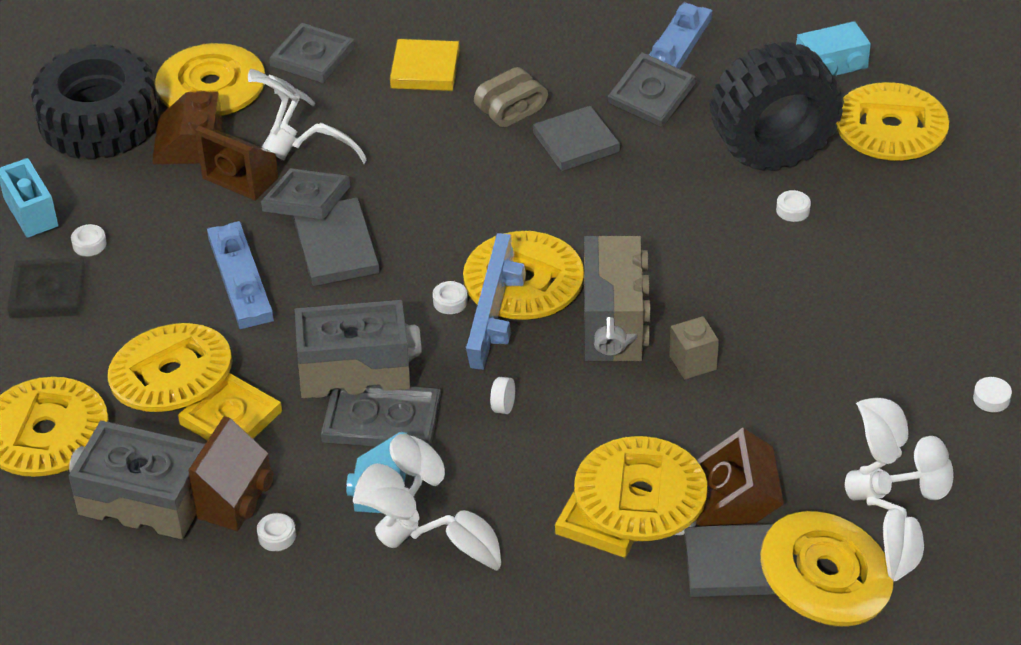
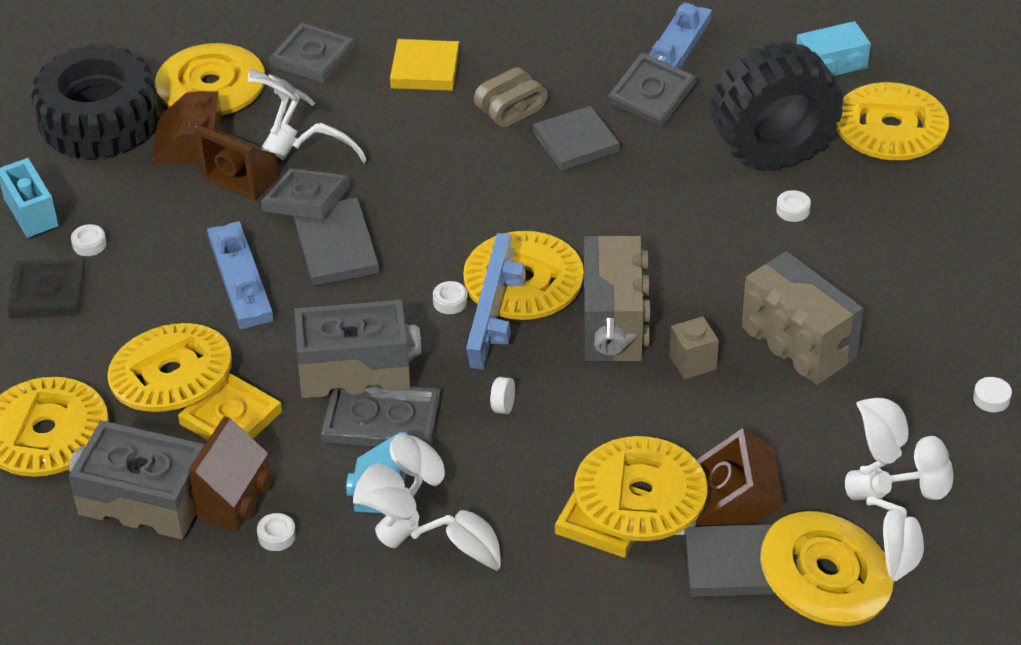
(802, 317): none -> dark tan piece

